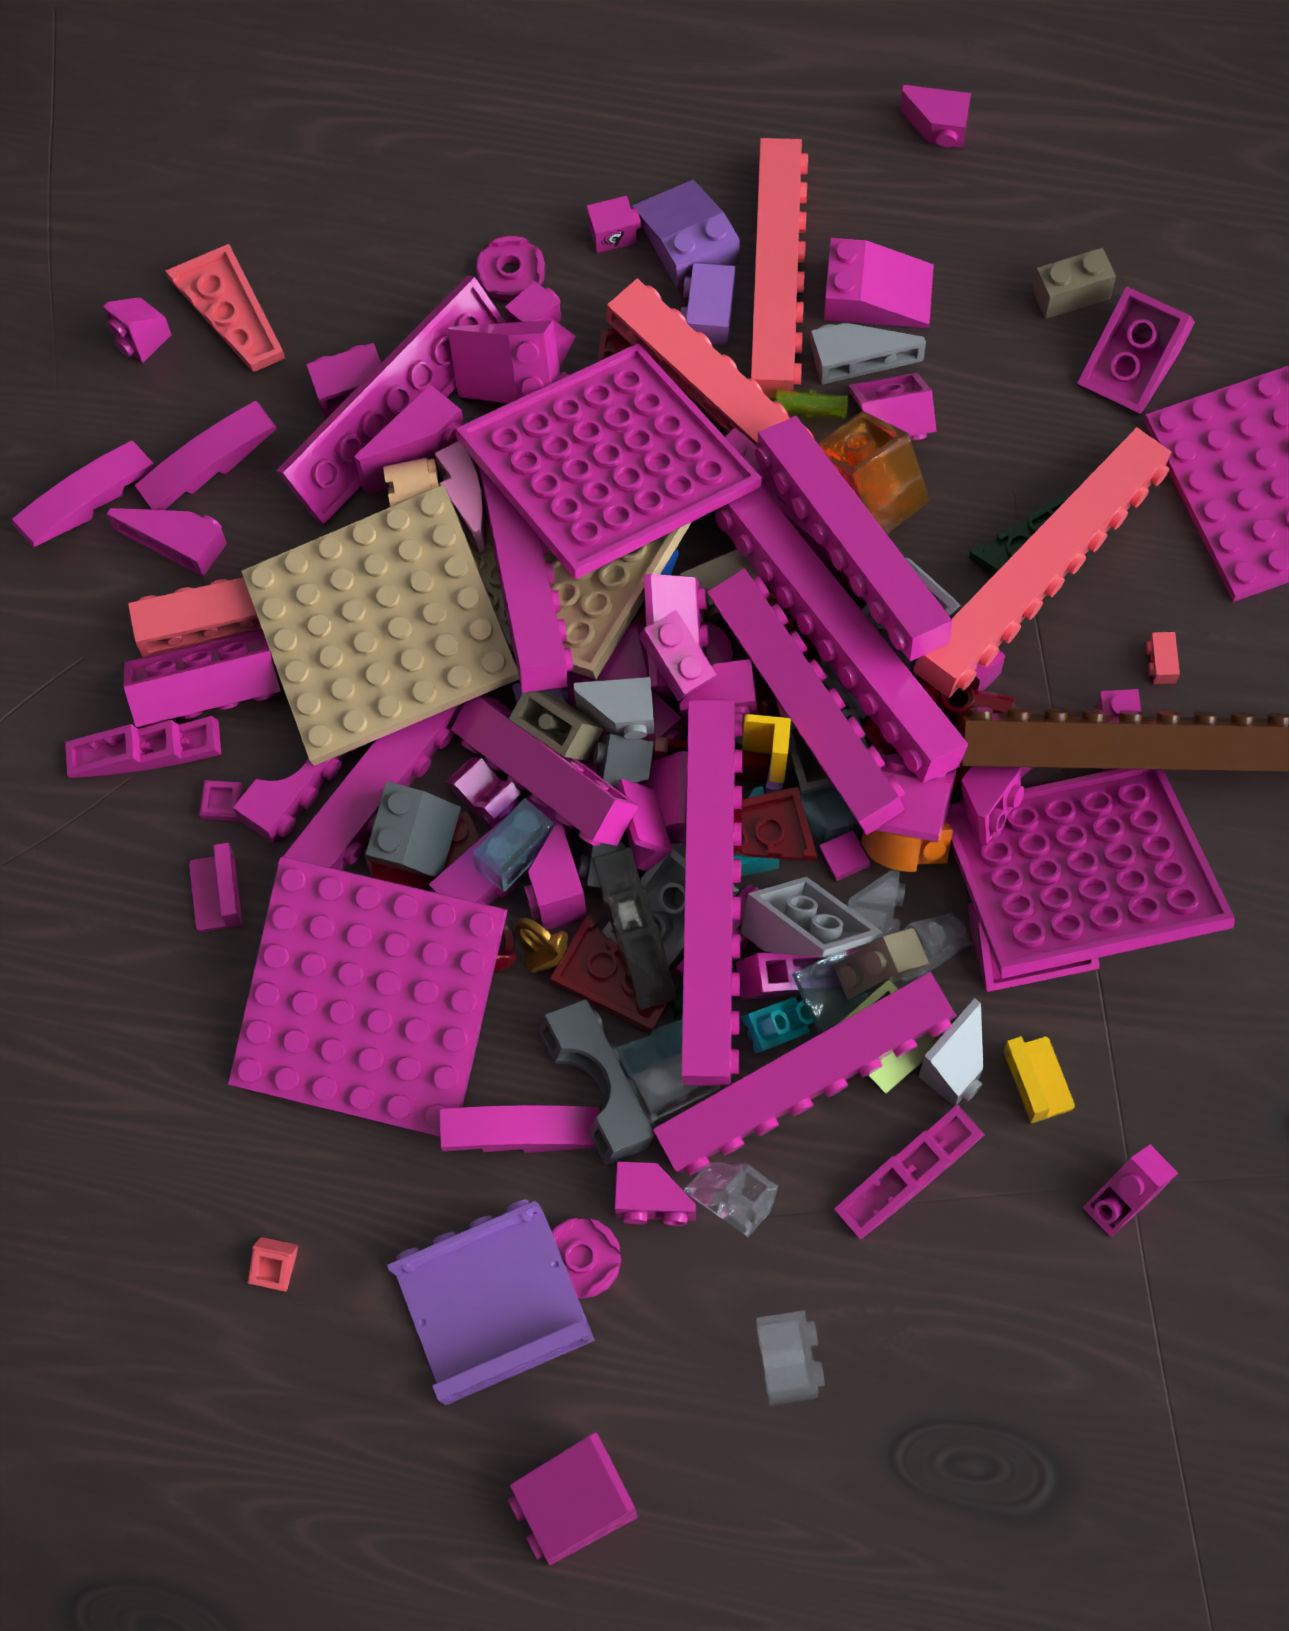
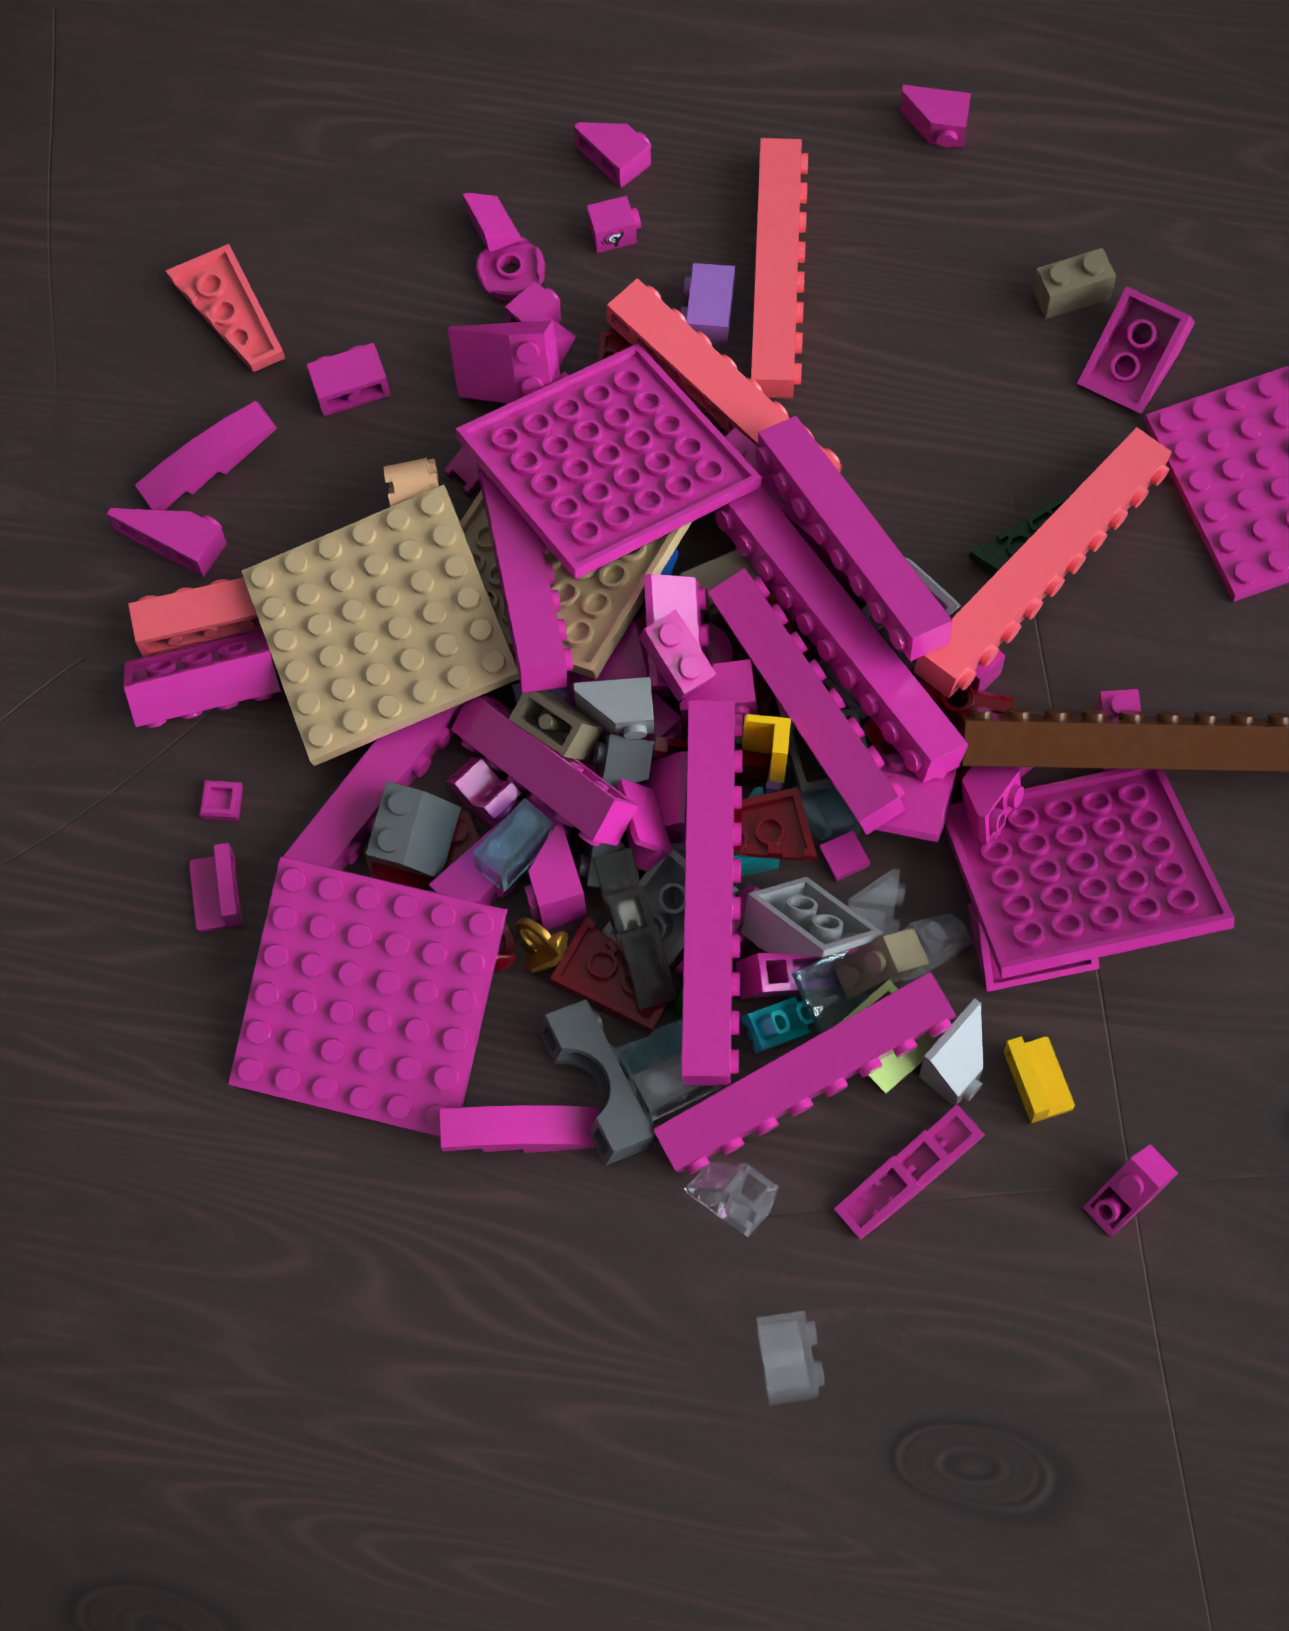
(77, 496): dark pink slope -> none
(136, 327): dark pink slope -> none
(142, 749): dark pink slope -> none
(272, 1264): coral slope -> none
(273, 805): dark pink arch -> none
(324, 466): dark pink plate -> none
(413, 434): dark pink slope -> none
(465, 492): bright pink slope -> none
(490, 220): none -> dark pink slope
(491, 1301): medium lavender panel -> none
(572, 1500): dark pink slope -> none
(588, 1254): dark pink tile -> none
(614, 149): none -> dark pink slope
(650, 1193): dark pink slope -> none
(687, 230): medium lavender slope -> none
(813, 403): clear neon green pin -> none
(858, 350): light grey slope -> none
(877, 285): dark pink slope -> none
(878, 467): clear orange slope -> none
(900, 401): dark pink slope -> none
(906, 852): orange brick -> none
(1163, 658): coral piece -> none

